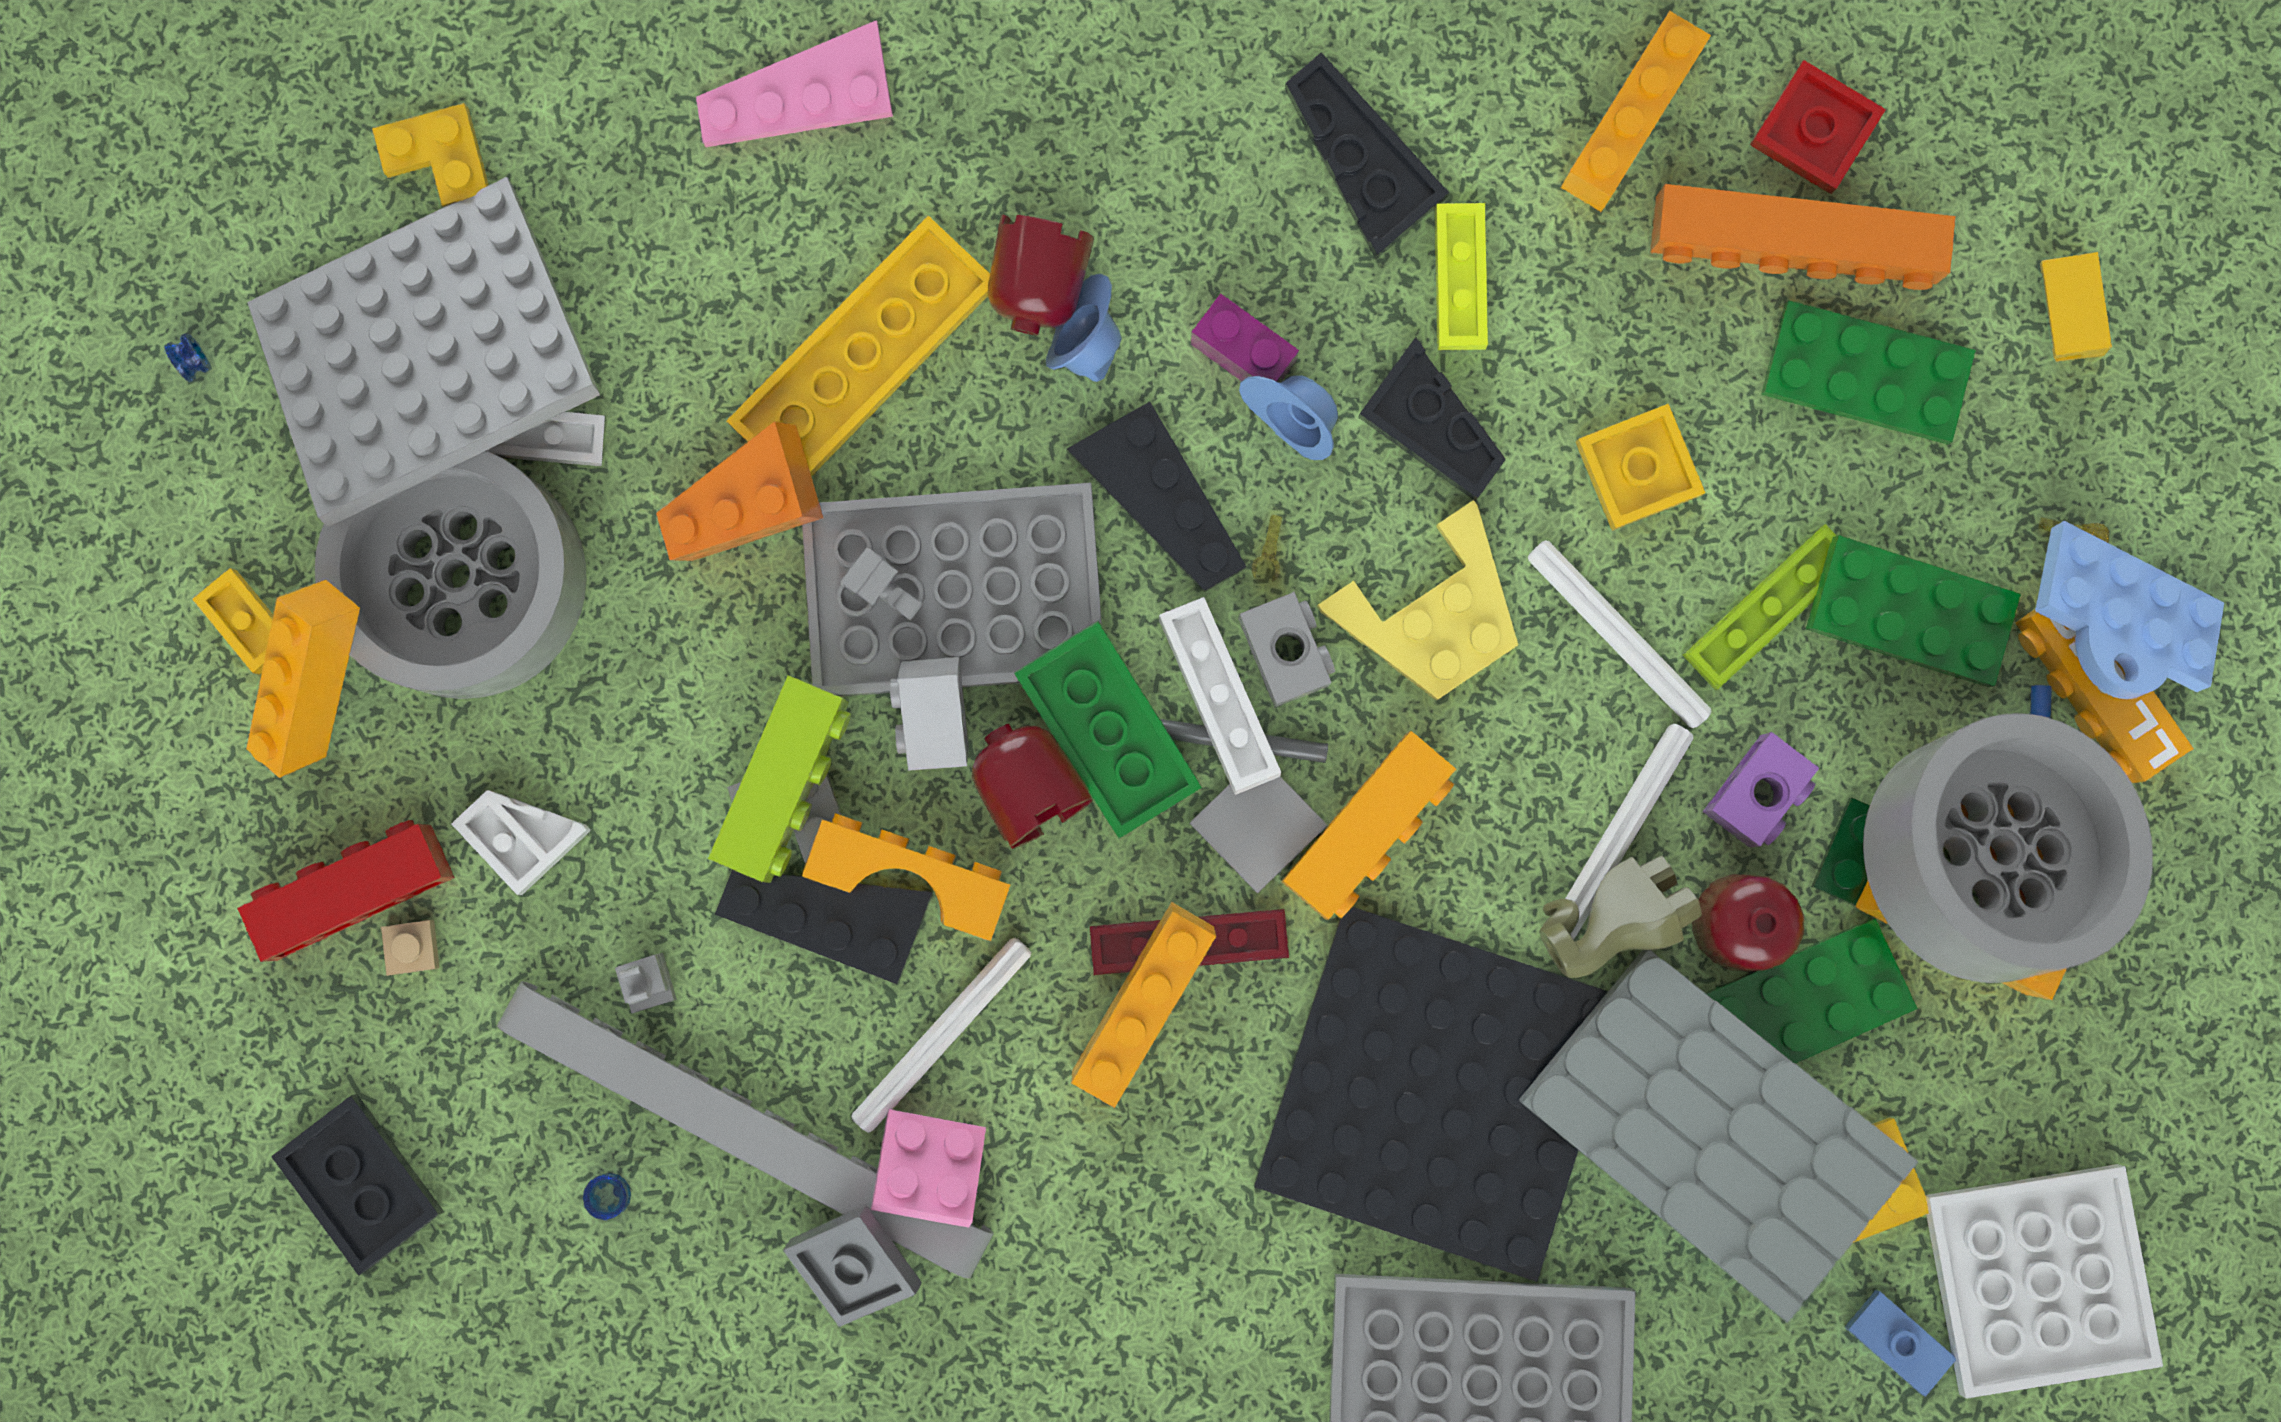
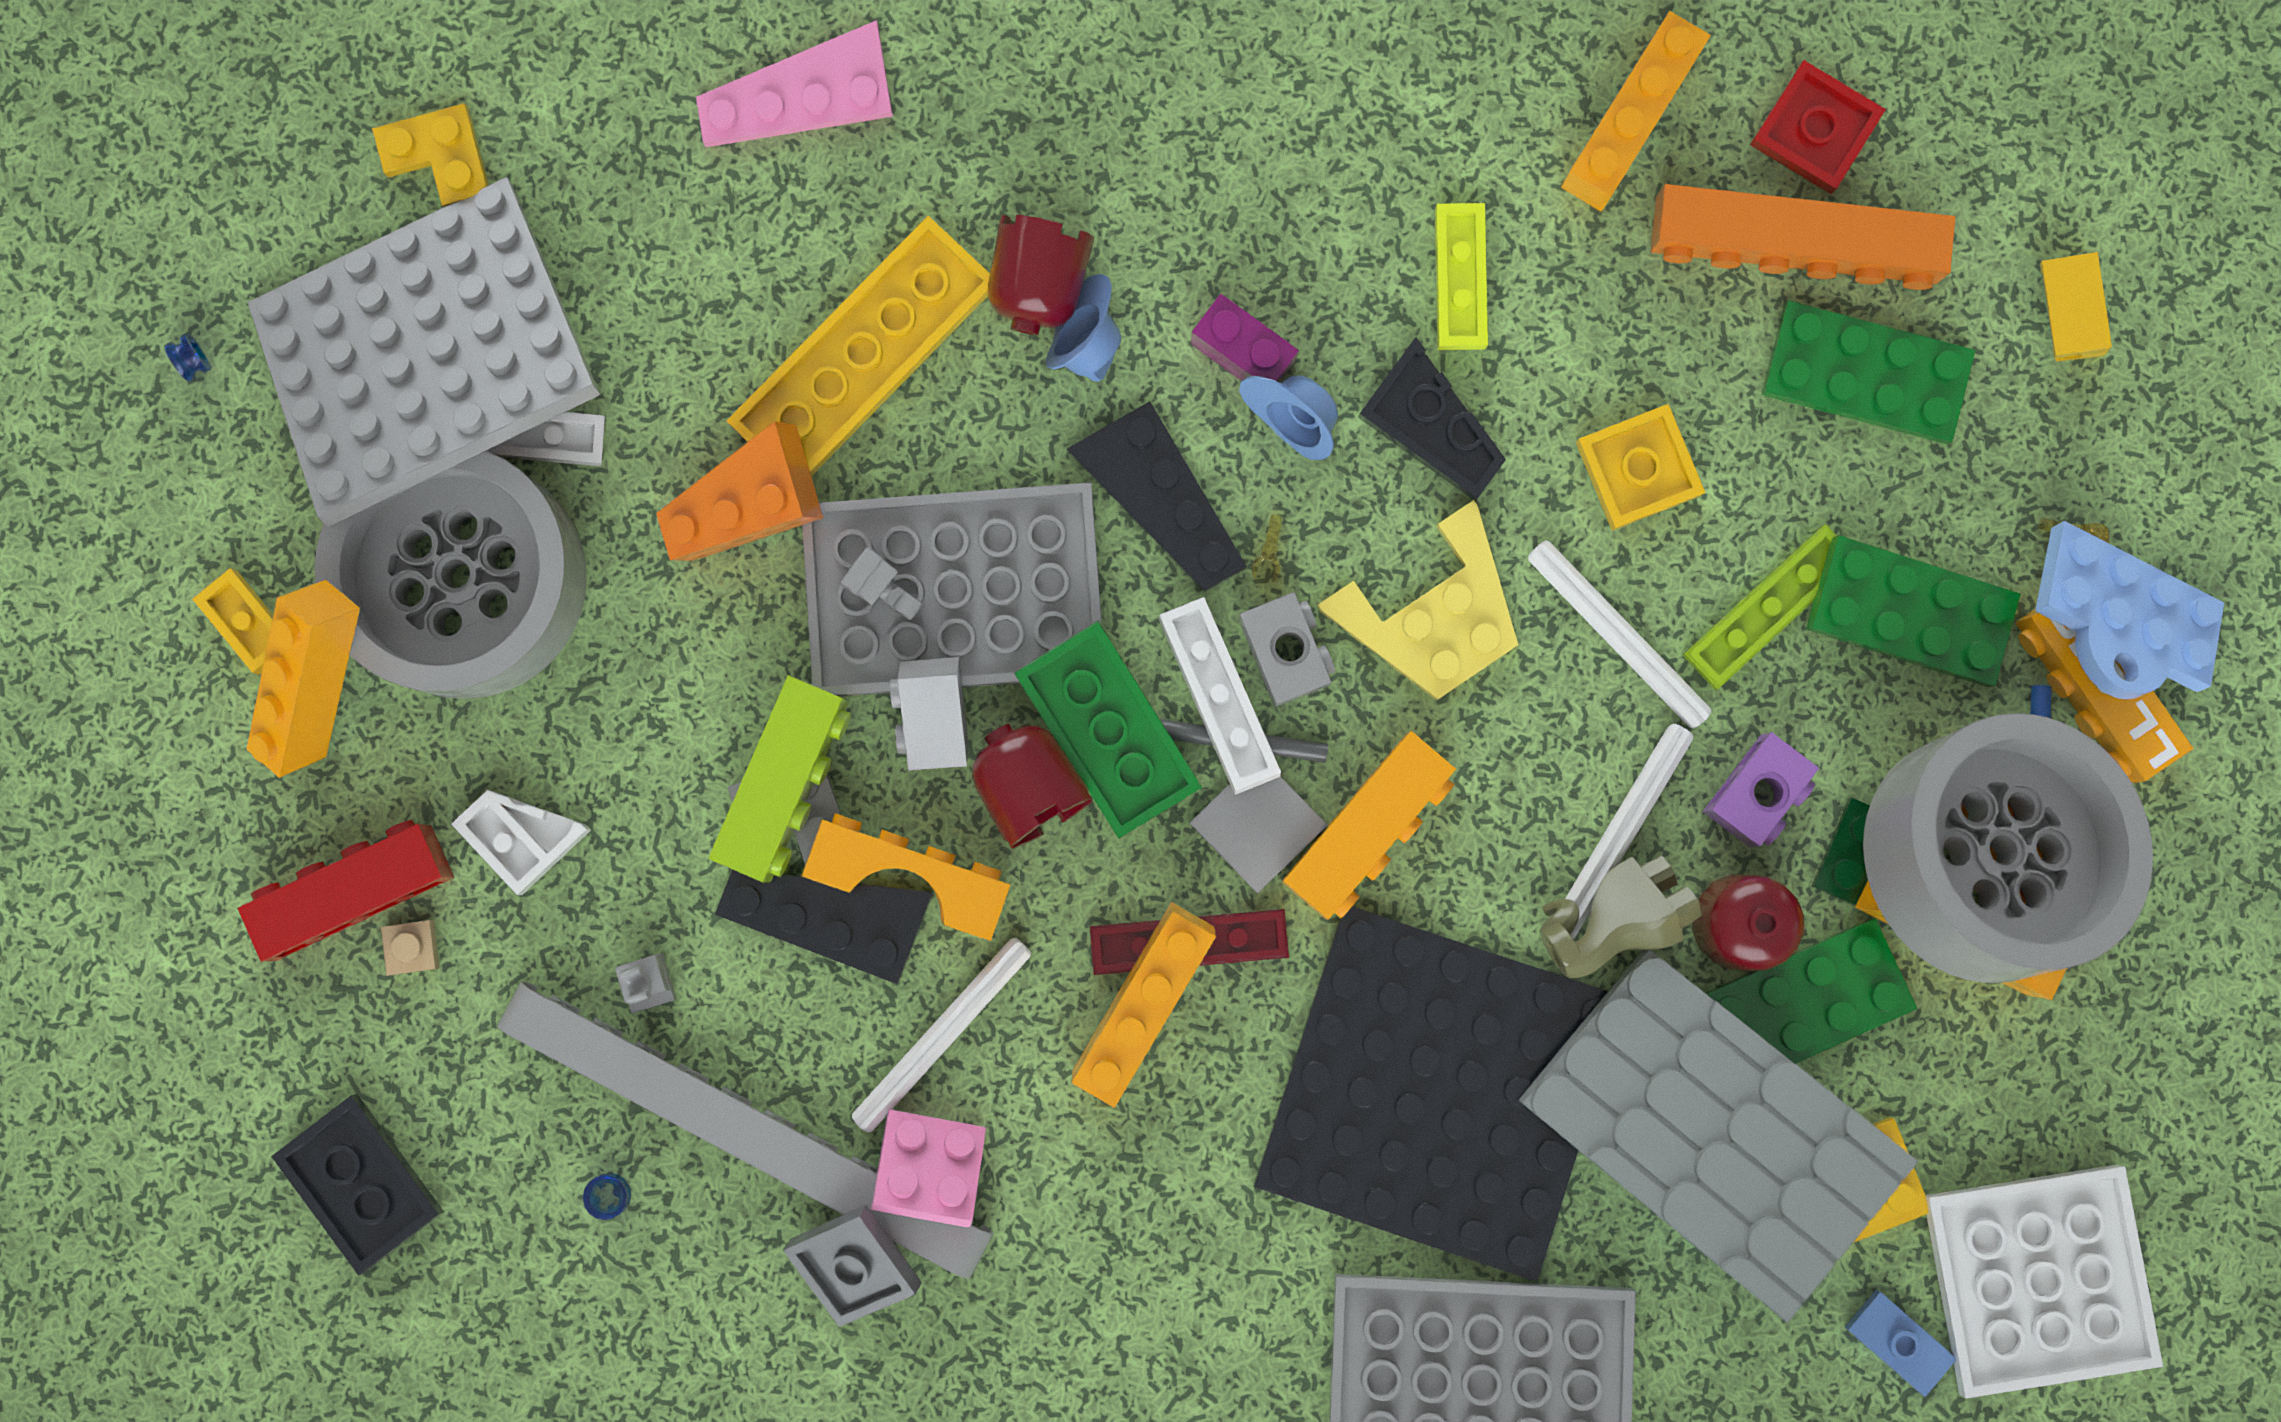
(1368, 162): black wing -> none

